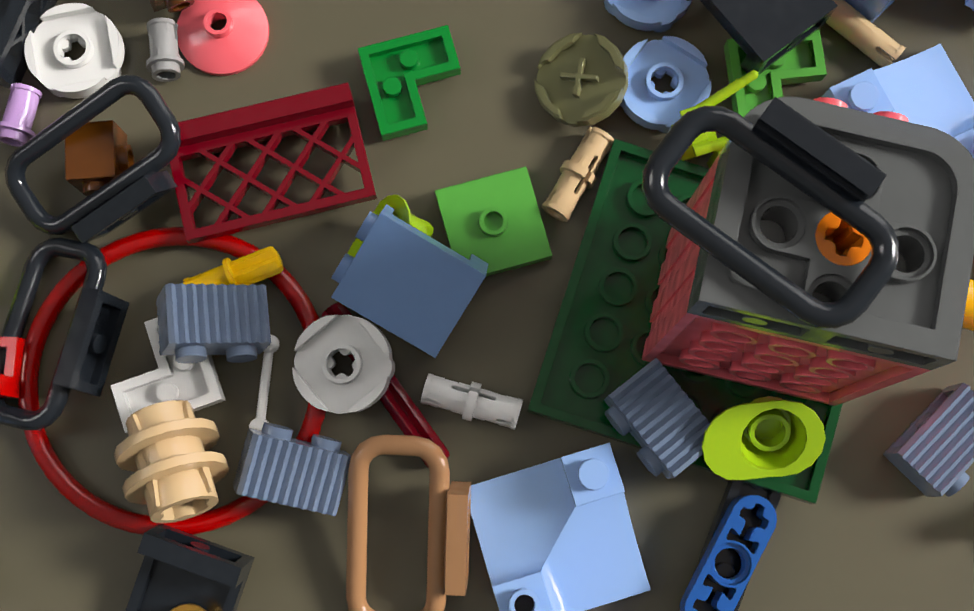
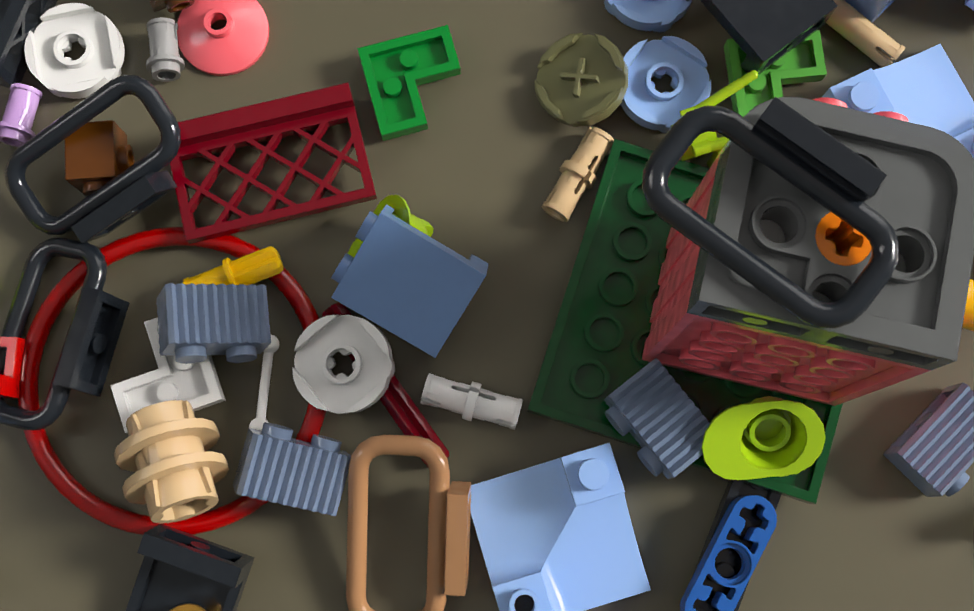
(495, 221): bright green plate -> none

